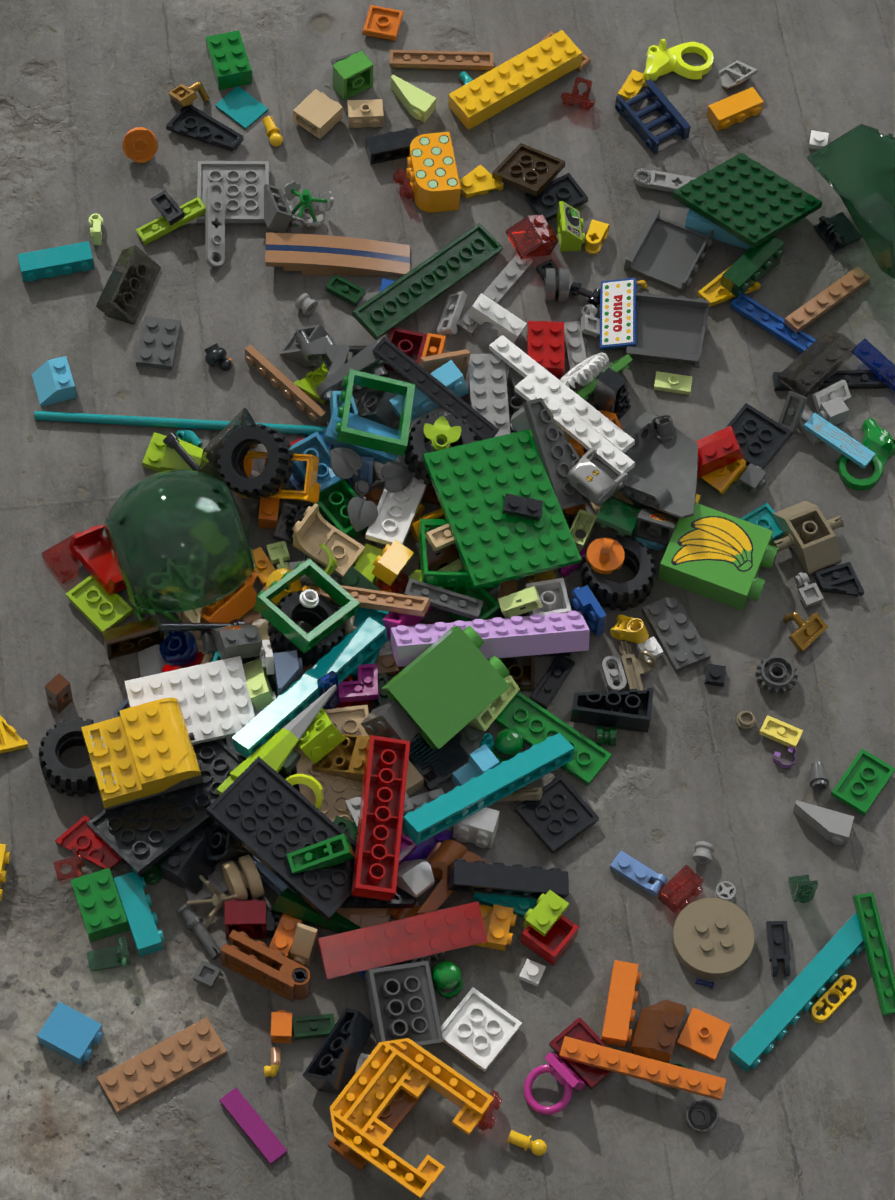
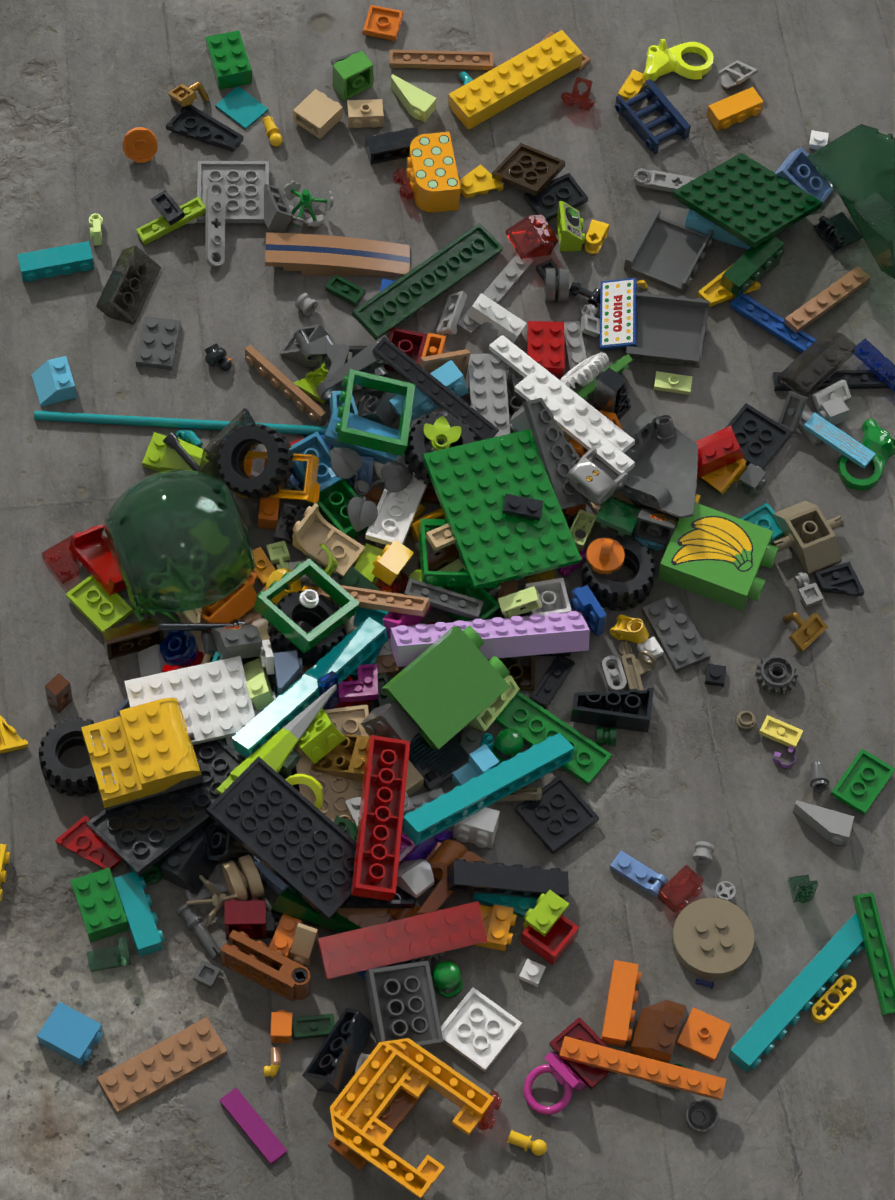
(75, 862): clear red bracket -> none
(322, 854): green slope -> none
(778, 946): black hinge -> none
(802, 174): none -> medium blue slope

